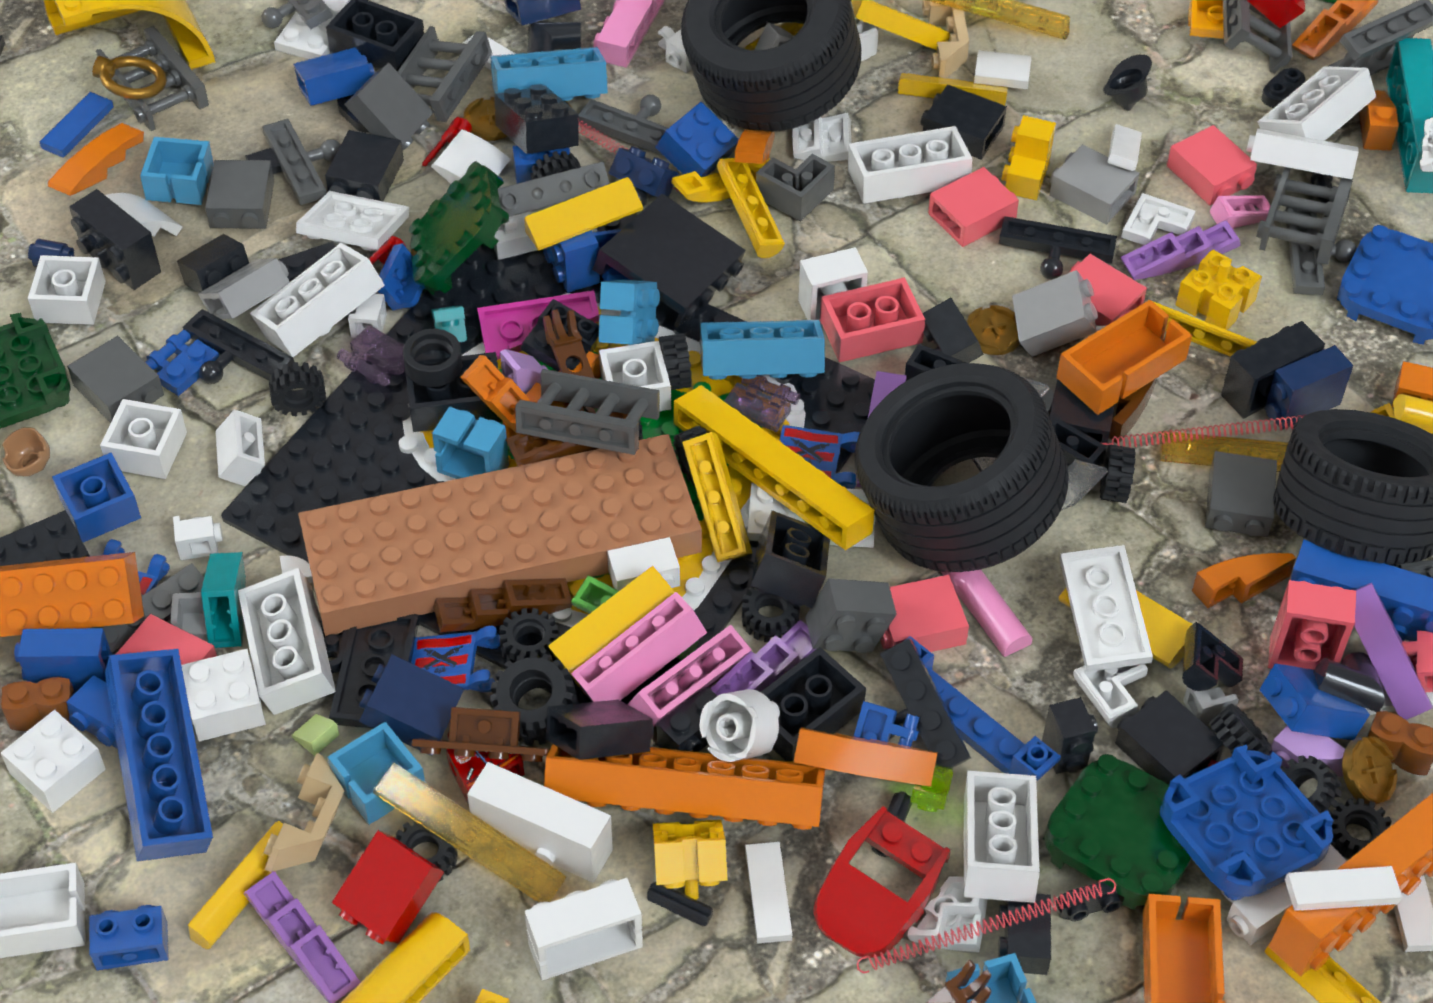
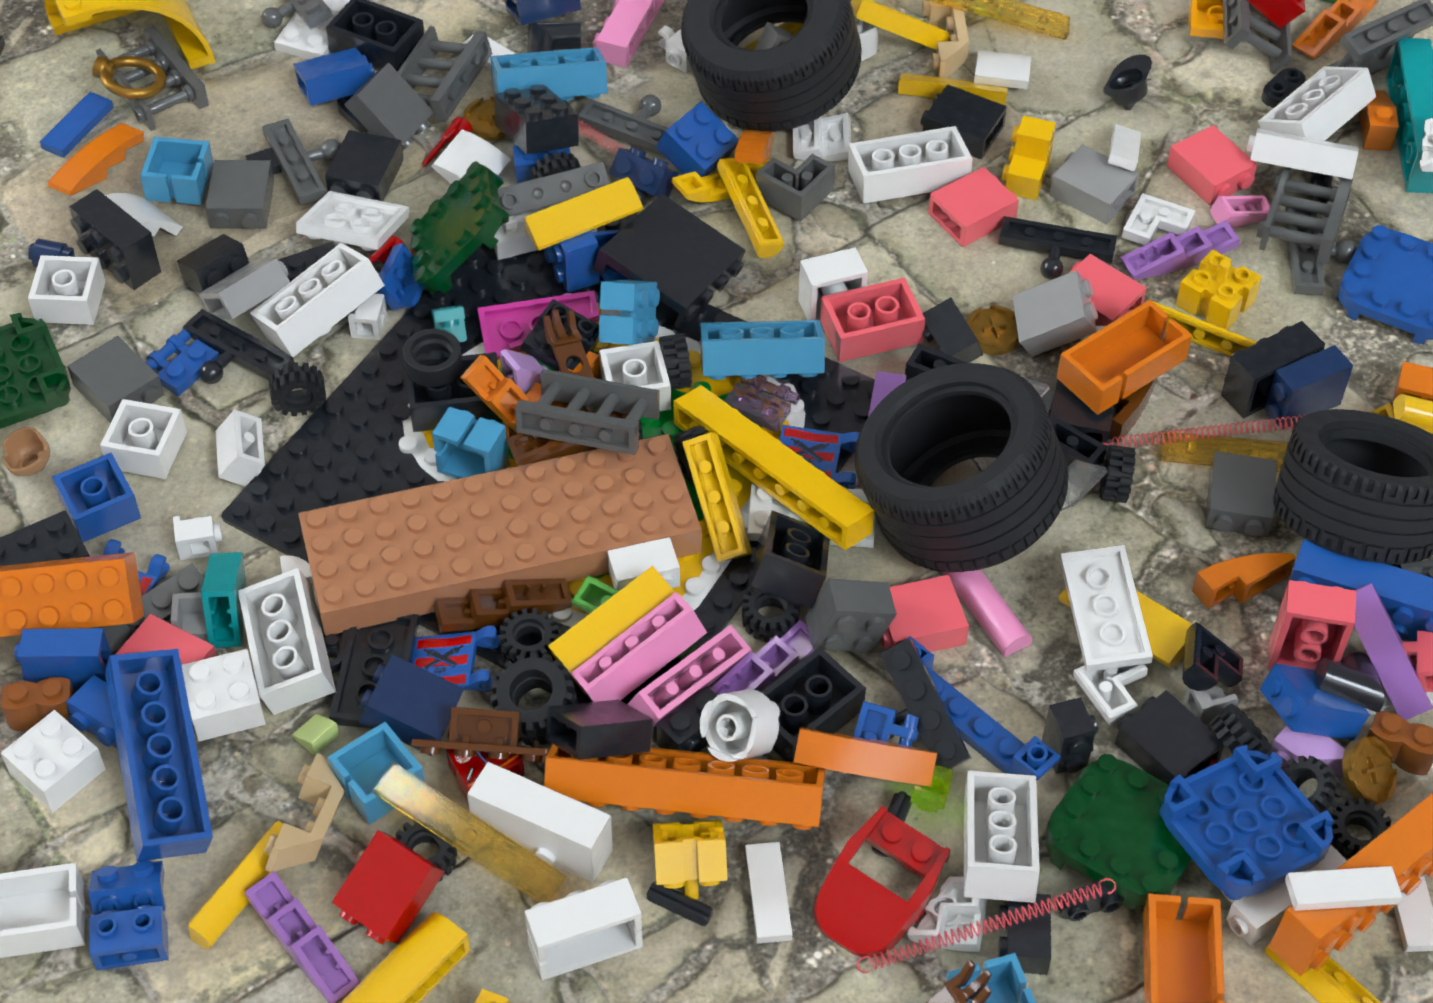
(127, 887): none -> blue bracket
(378, 349): clear purple plate -> none

